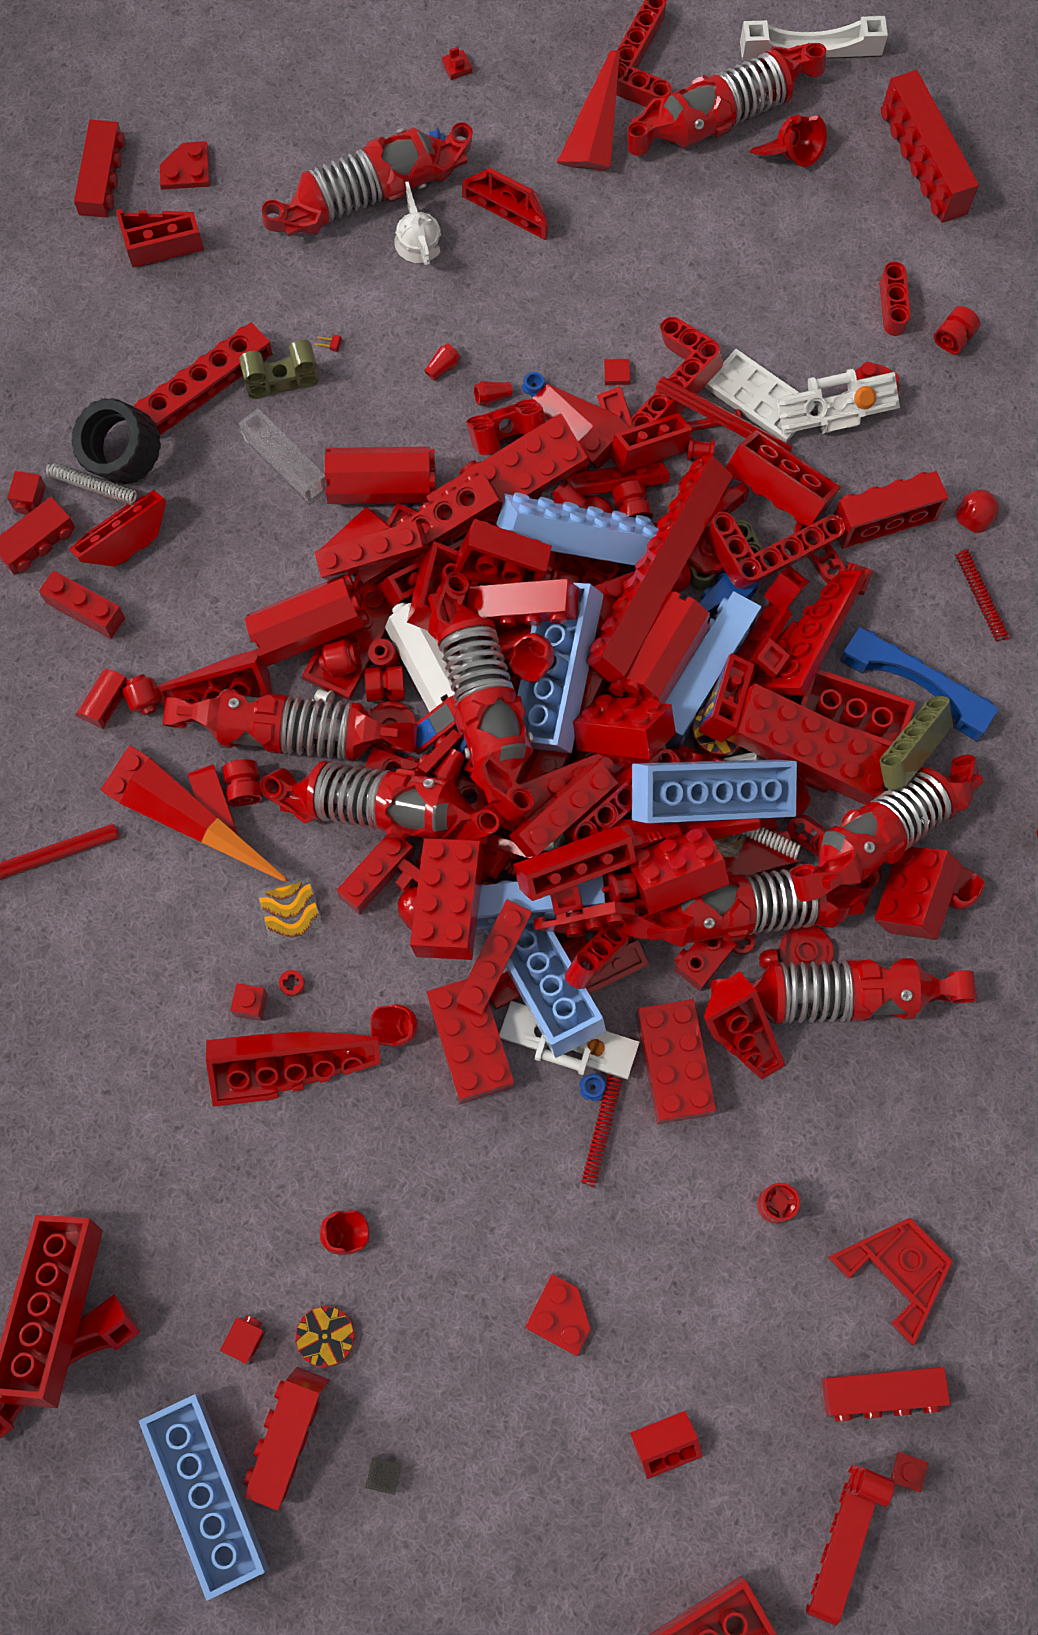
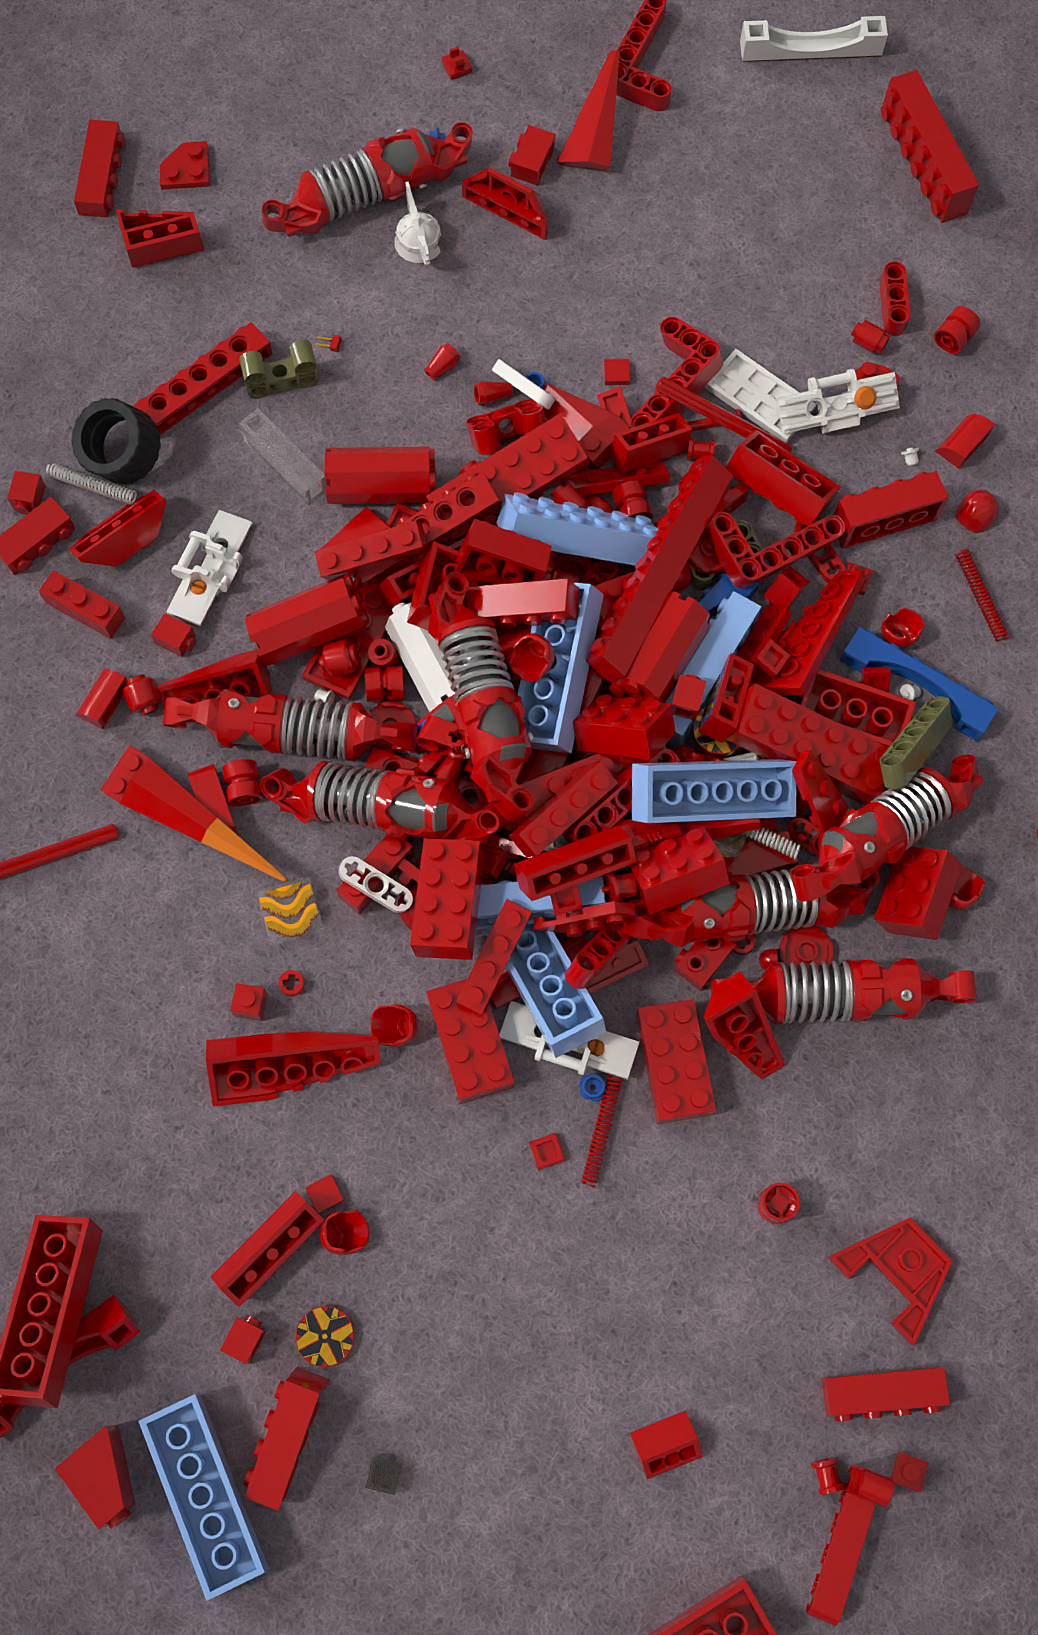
(100, 1478): none -> red slope
(174, 635): none -> red brick
(216, 572): none -> white piece
(266, 1249): none -> red brick
(324, 1194): none -> red tile
(361, 867): none -> white beam
(442, 737): none -> red piece
(523, 384): none -> white beam
(532, 155): none -> red brick
(547, 1151): none -> red tile
(560, 1316): red plate -> none
(688, 696): none -> red brick
(718, 101): red piece -> none
(798, 140): red helmet -> none
(817, 788): none -> red wing
(827, 1475): none -> red bush
(870, 337): none -> red brick
(876, 677): none -> red plate
(910, 623): none -> red hair
(910, 692): none -> white piece
(911, 456): none -> white piece
(965, 439): none -> red brick

